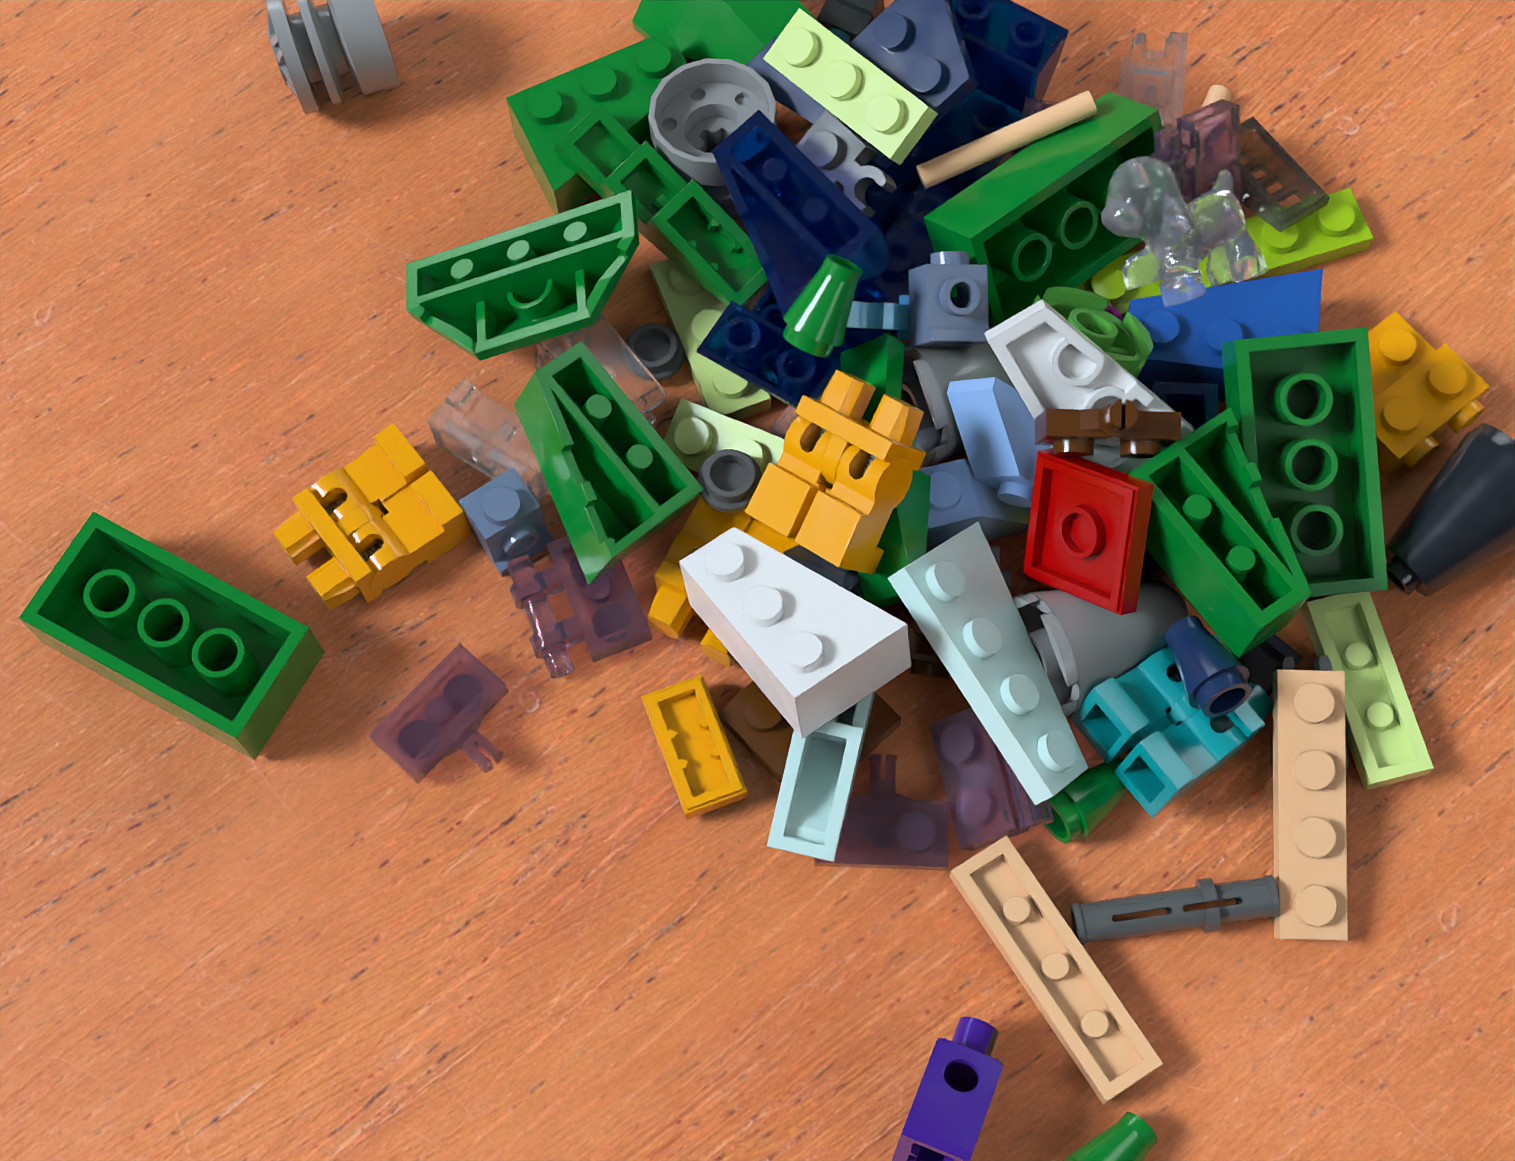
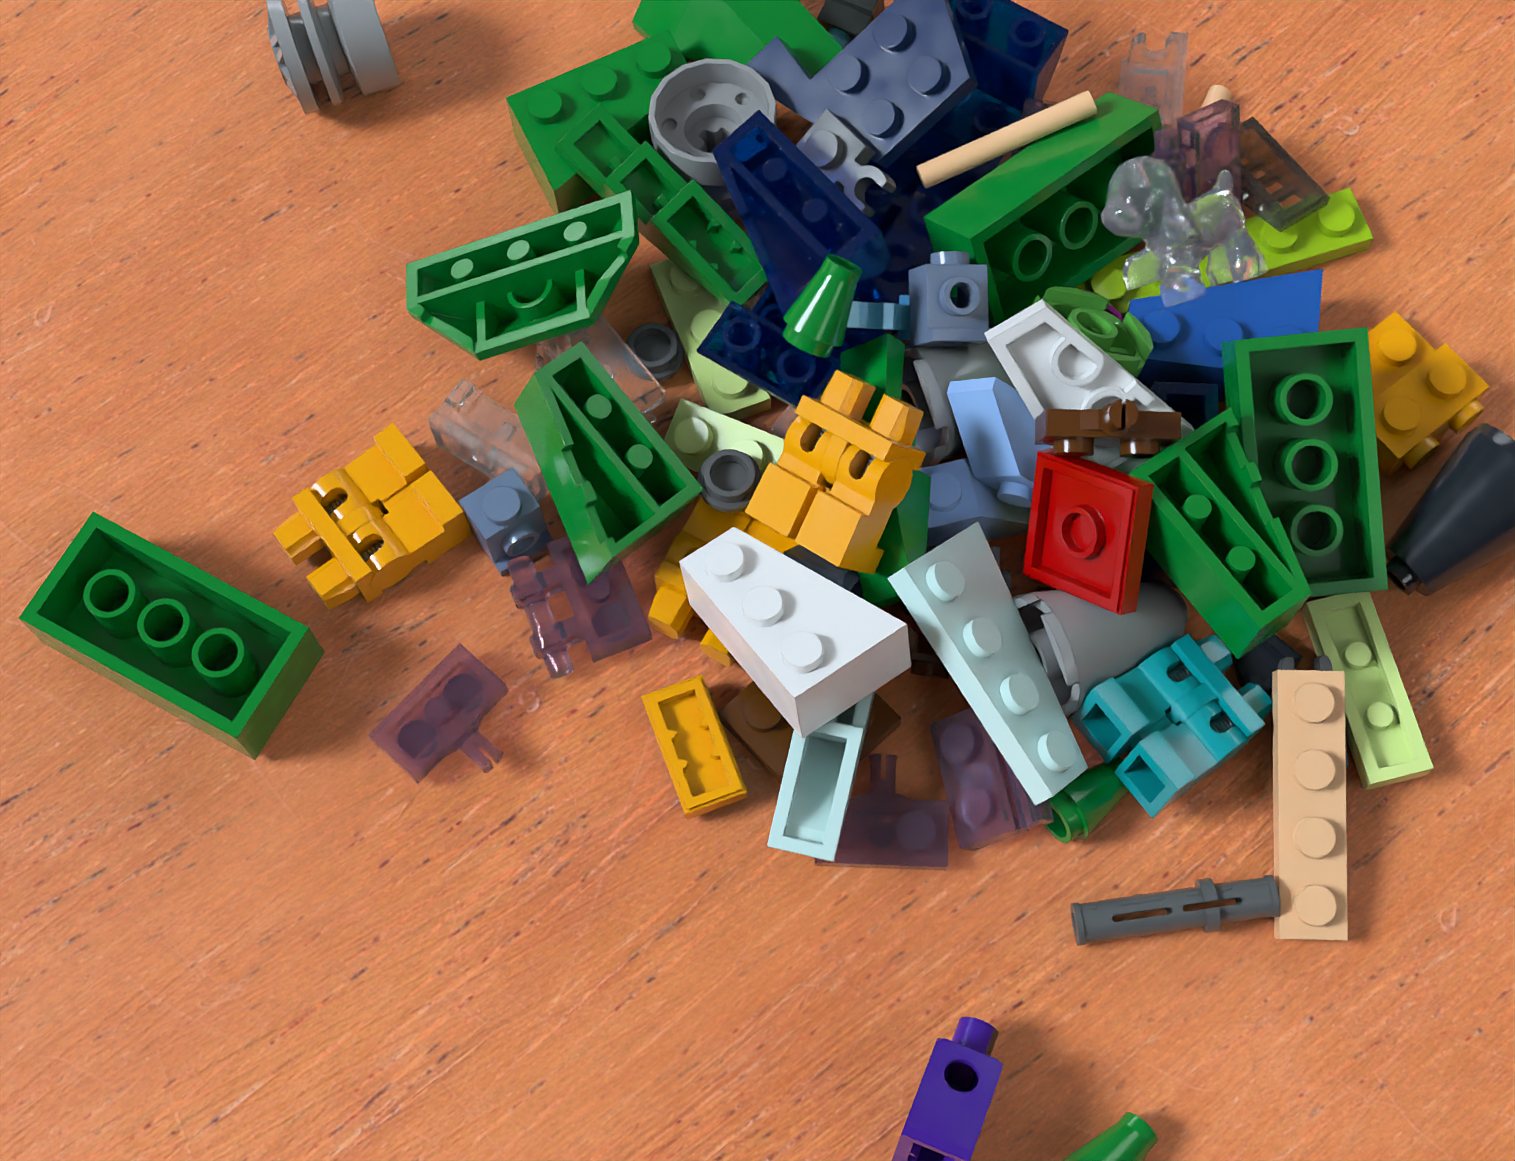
(850, 86): yellowish green plate -> none
(1055, 970): light nougat plate -> none
(1208, 671): dark blue cone -> none

